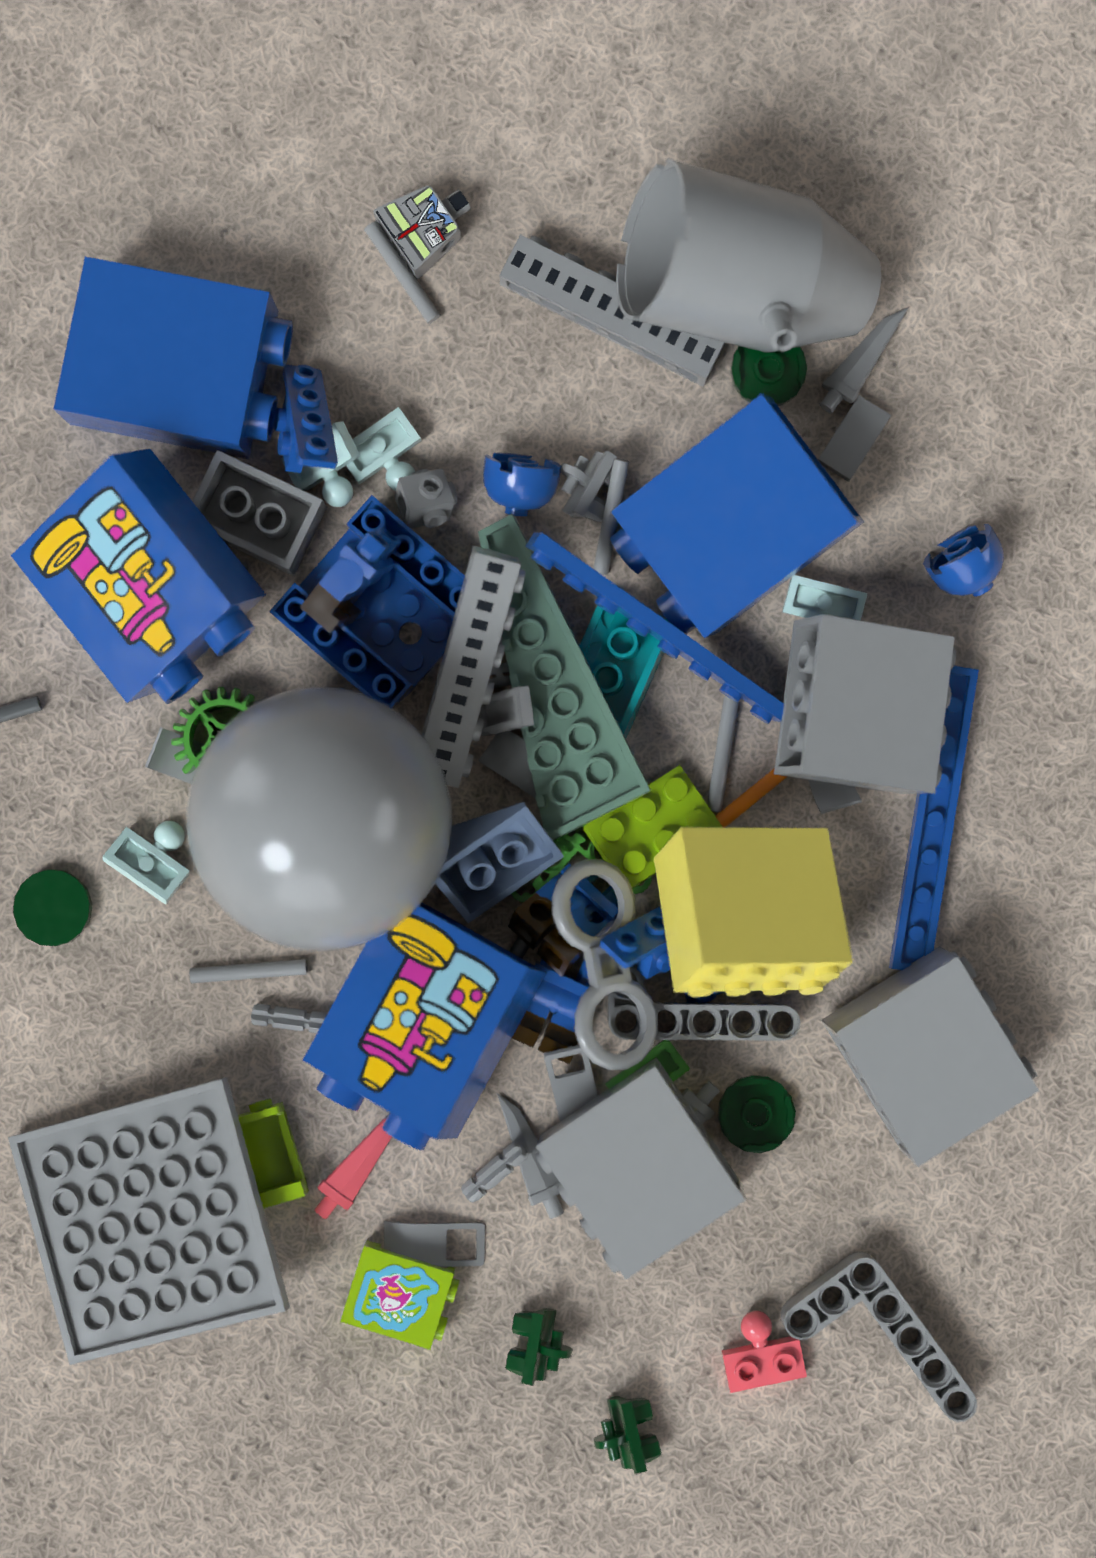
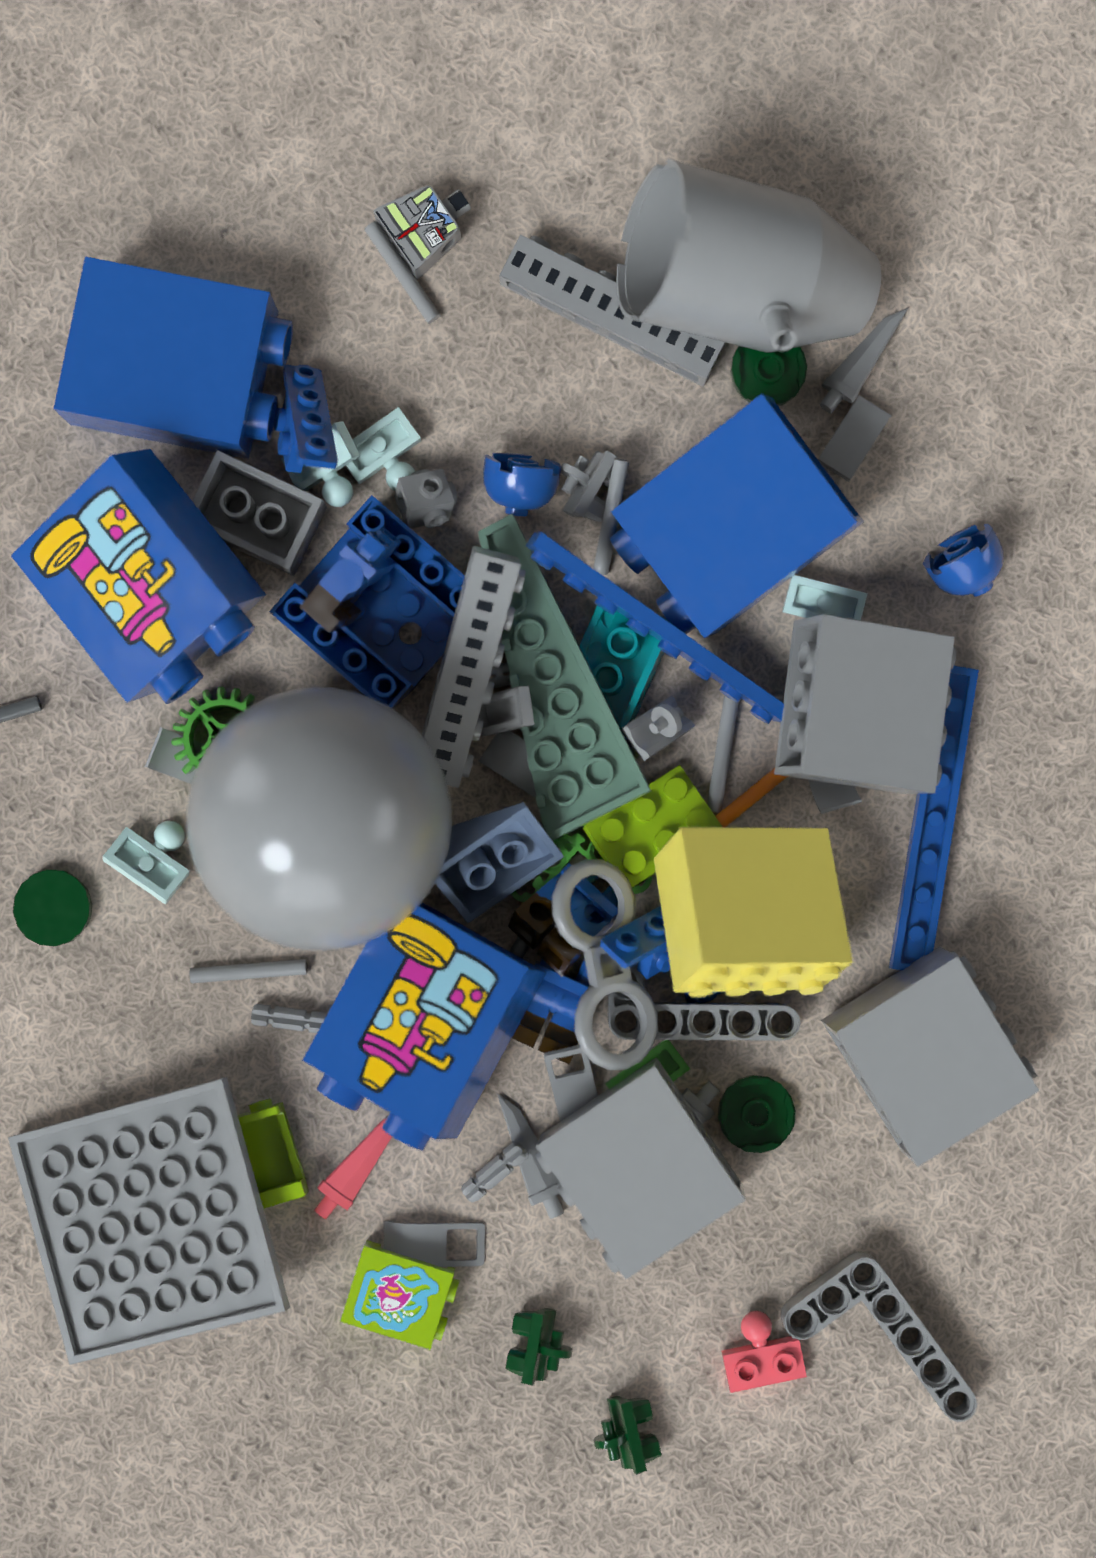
(656, 729): none -> light grey hips

